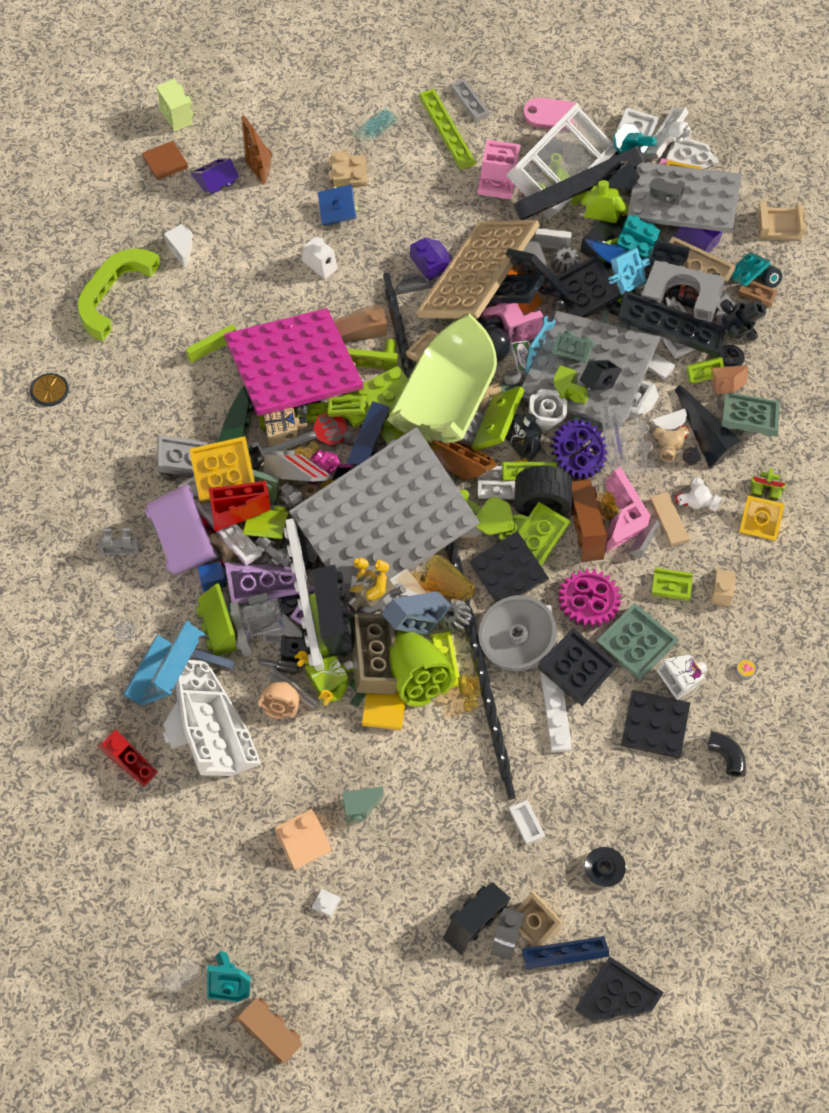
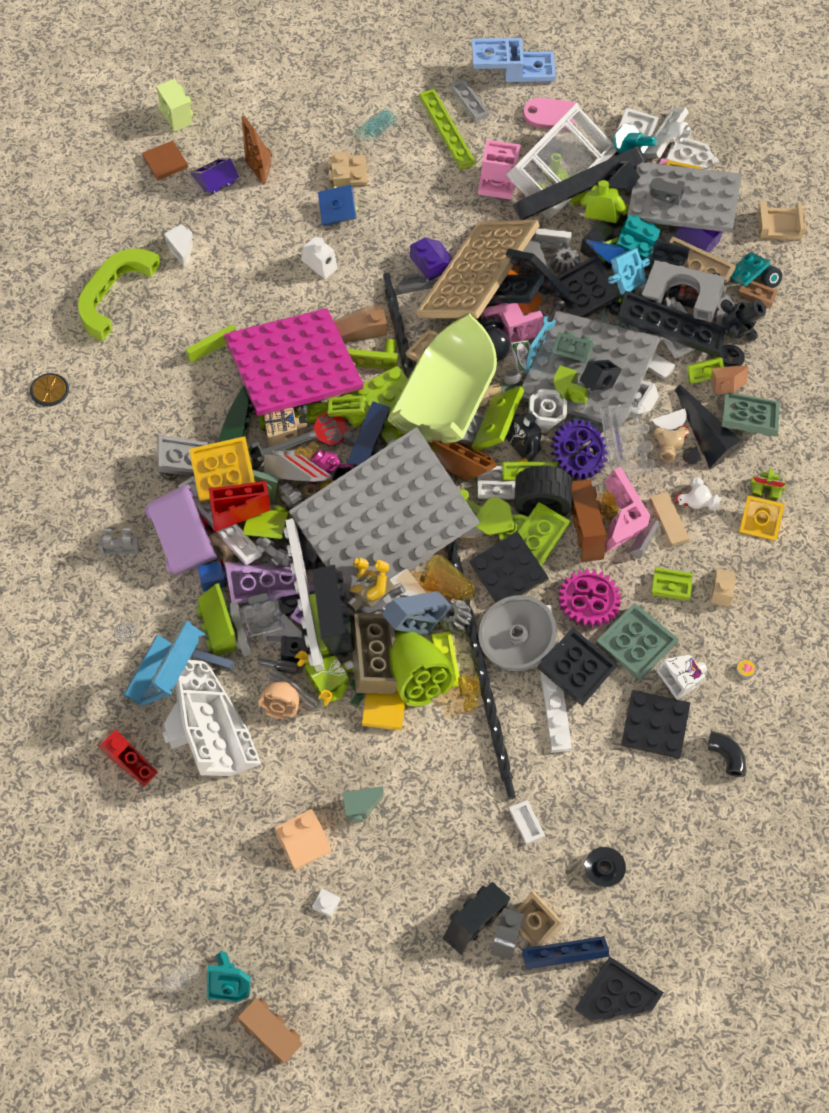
(509, 55): none -> light blue bracket

